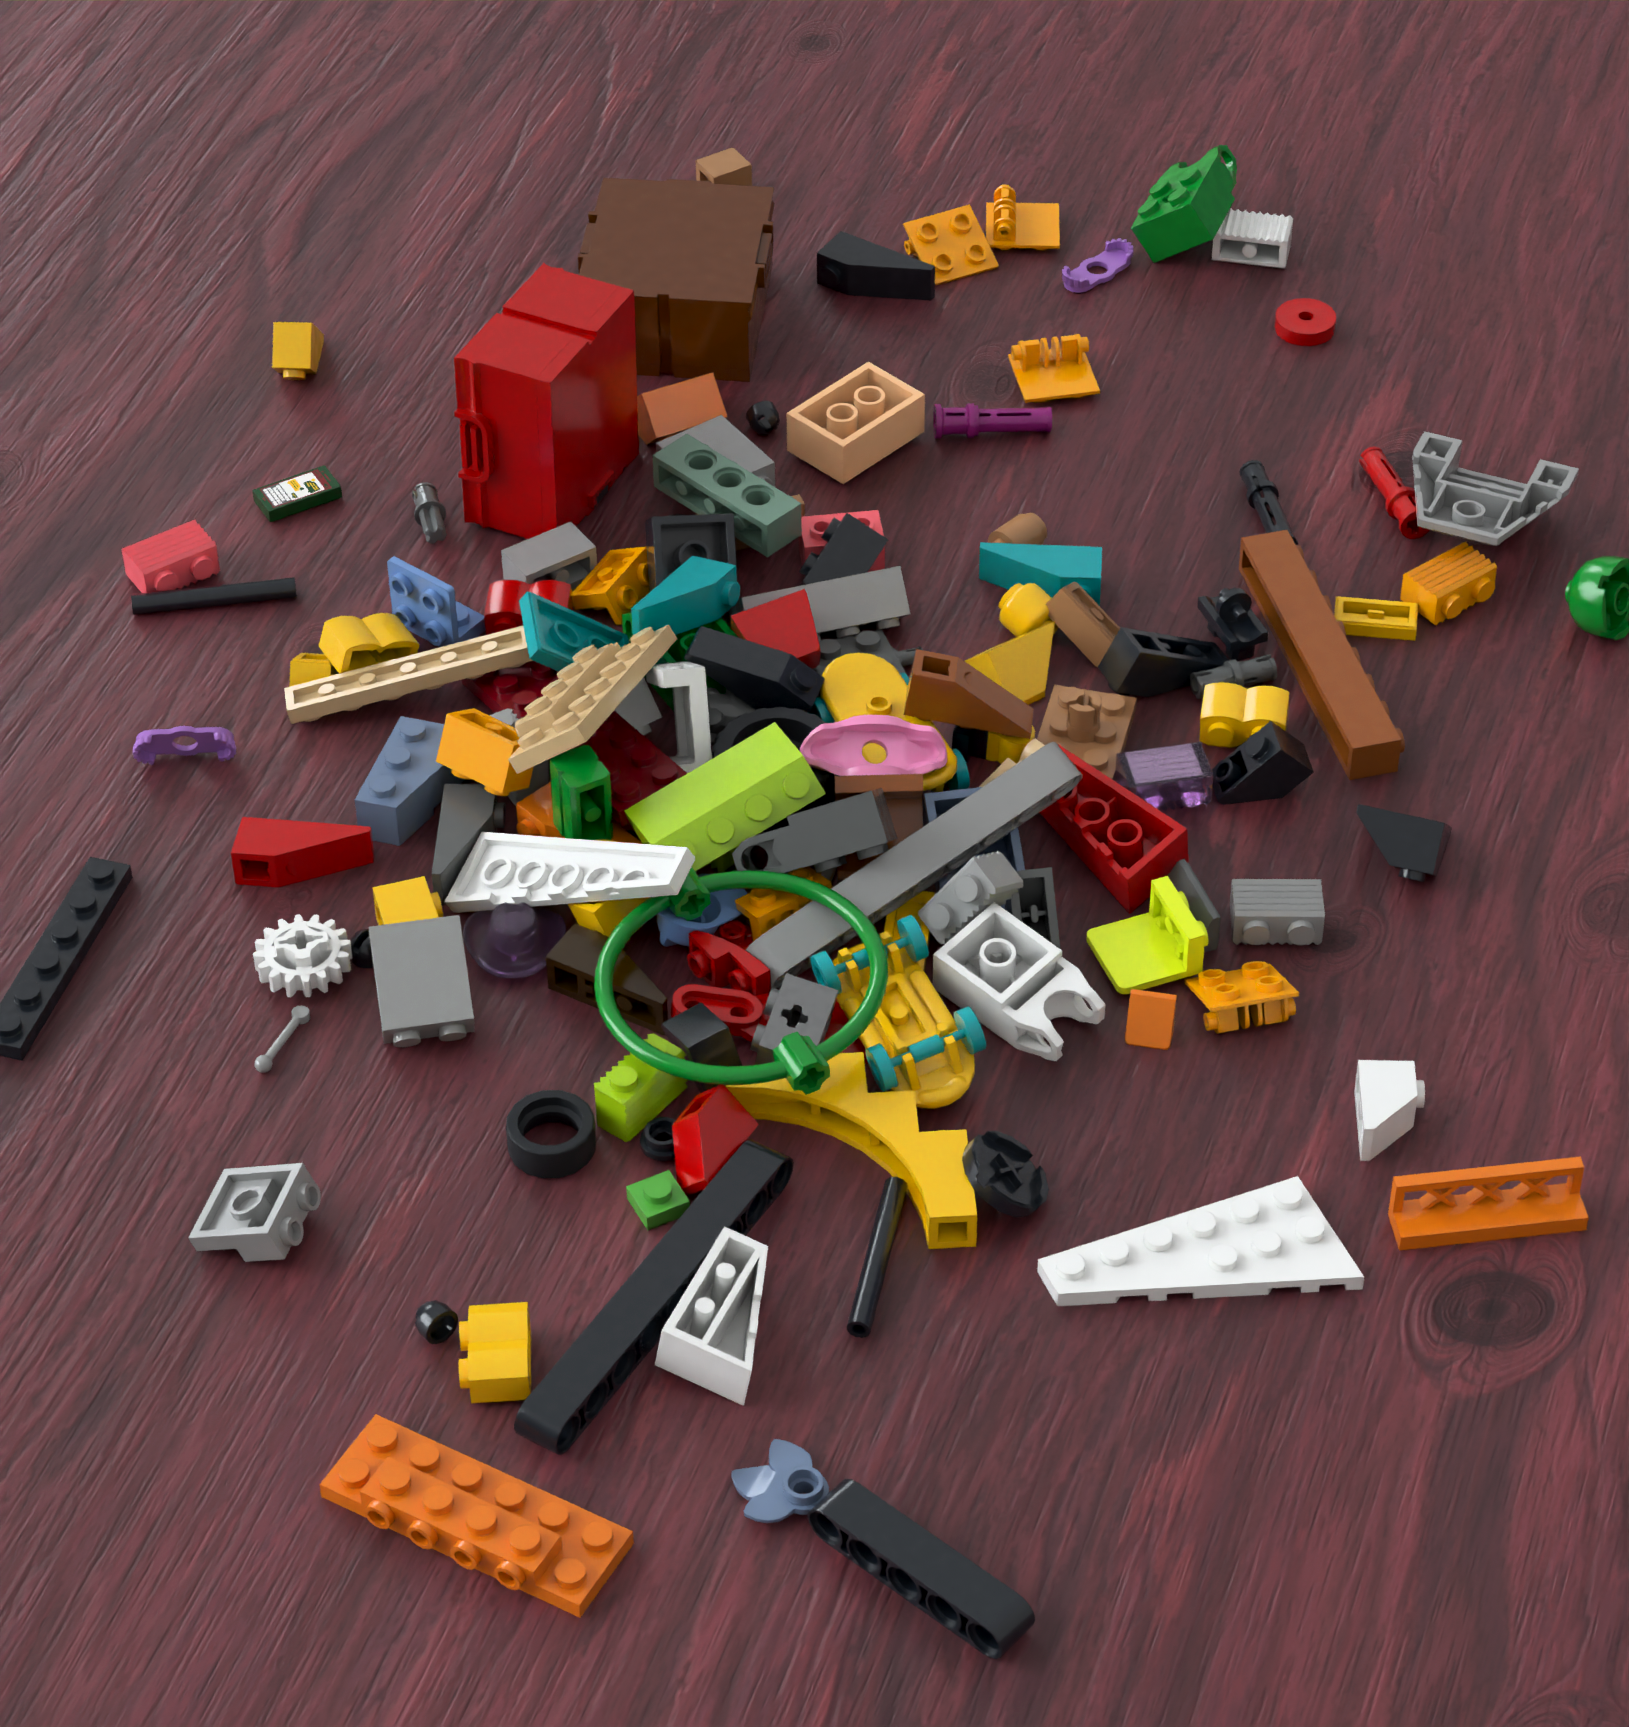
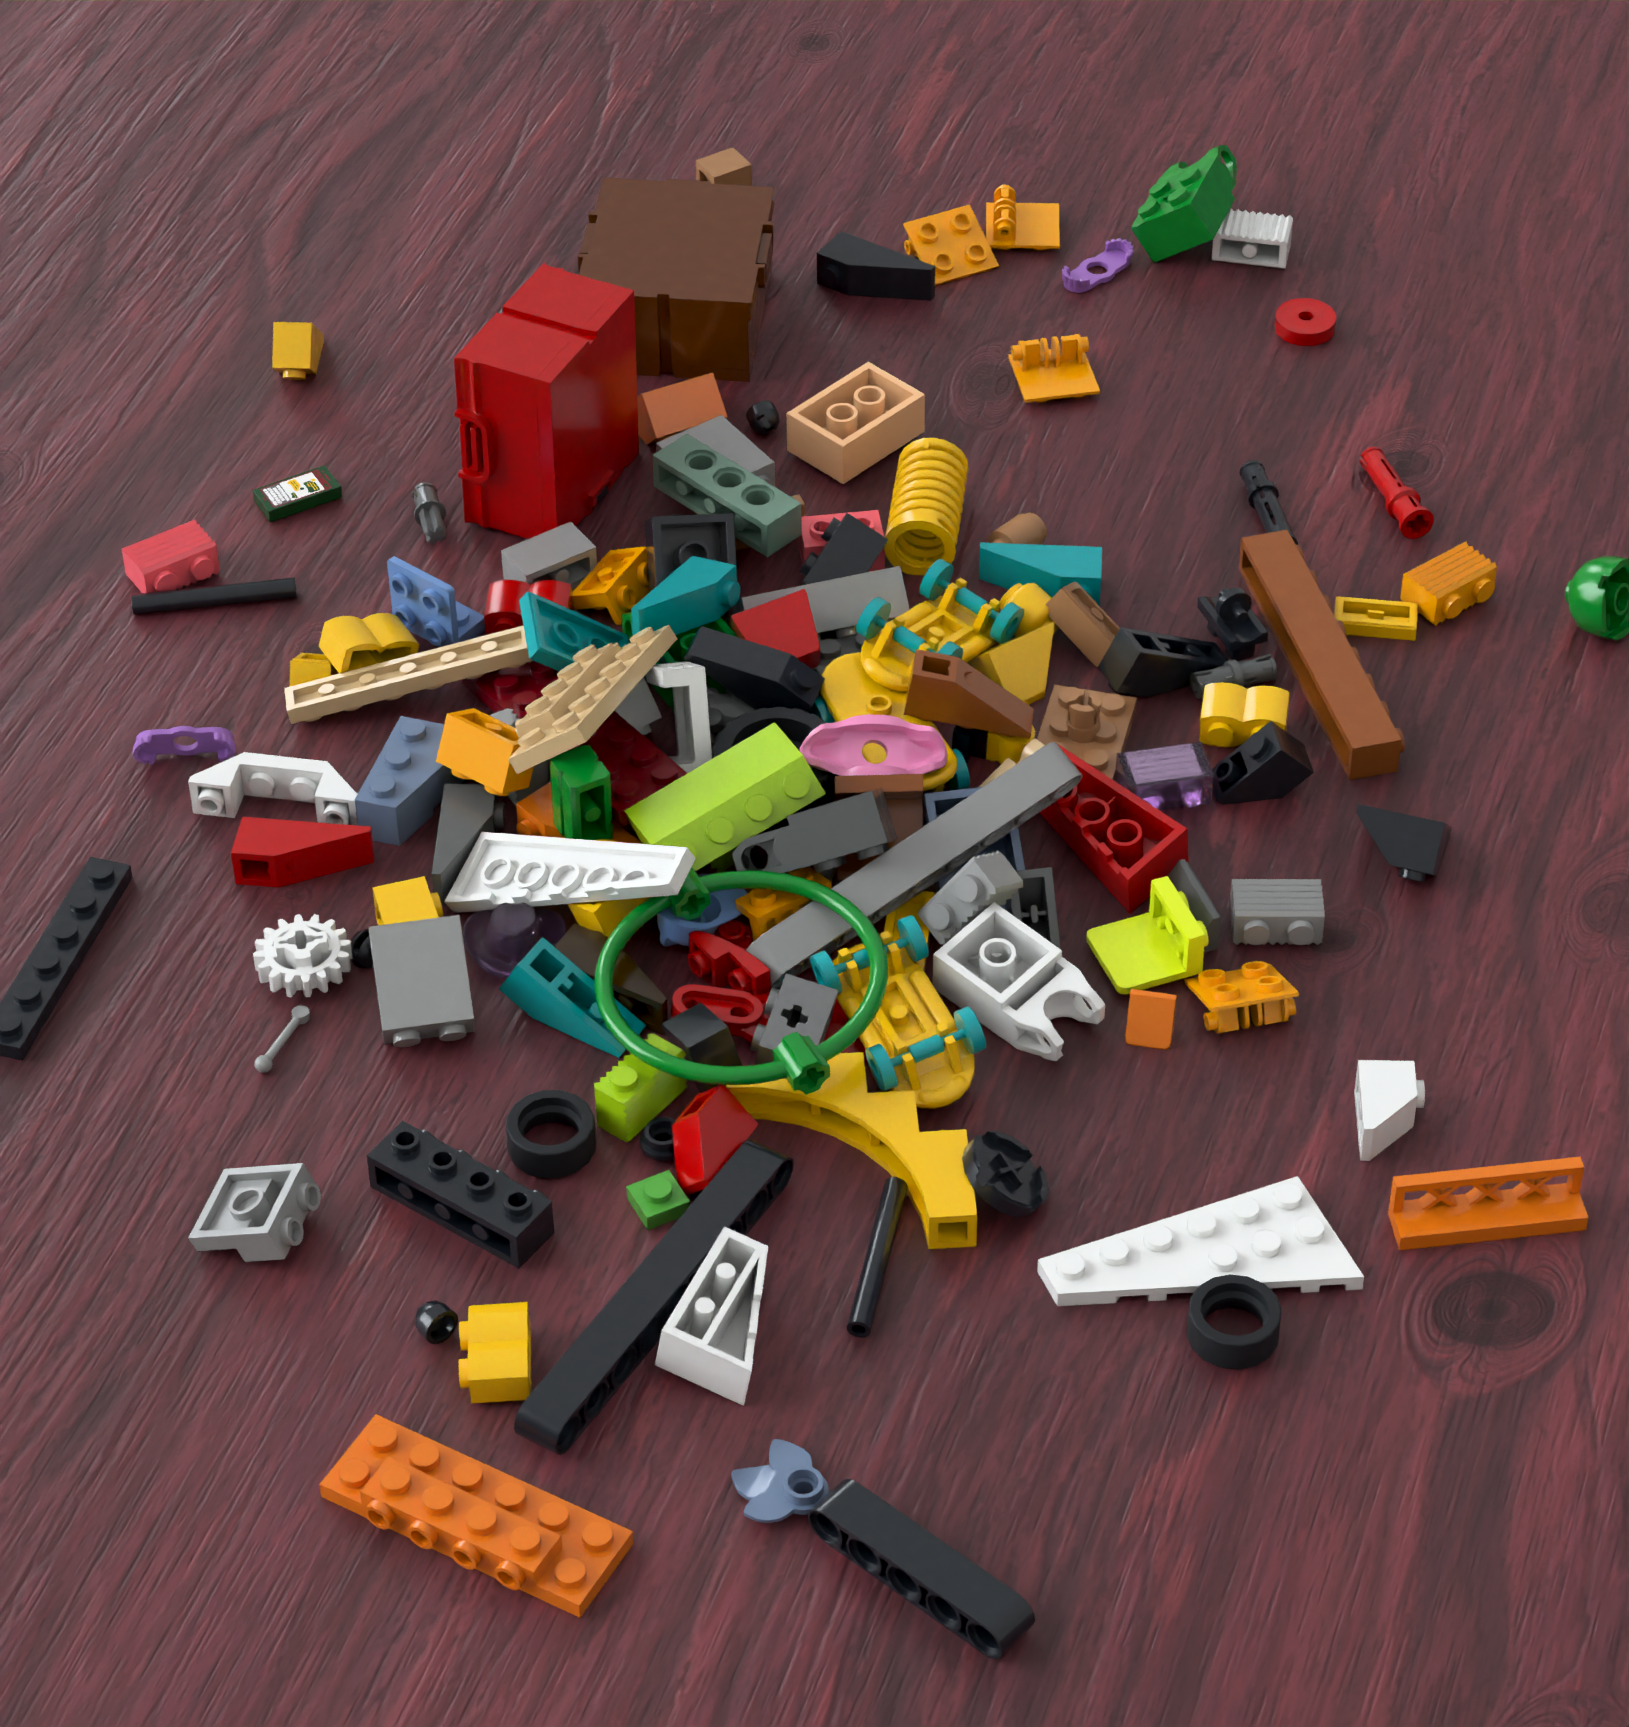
(223, 786): none -> white slope
(461, 1194): none -> black brick
(563, 997): none -> teal slope
(926, 505): none -> yellow piece
(947, 624): none -> yellow piece
(971, 420): magenta pin -> none
(1233, 1350): none -> black tyre
(1476, 504): light grey wedge -> none

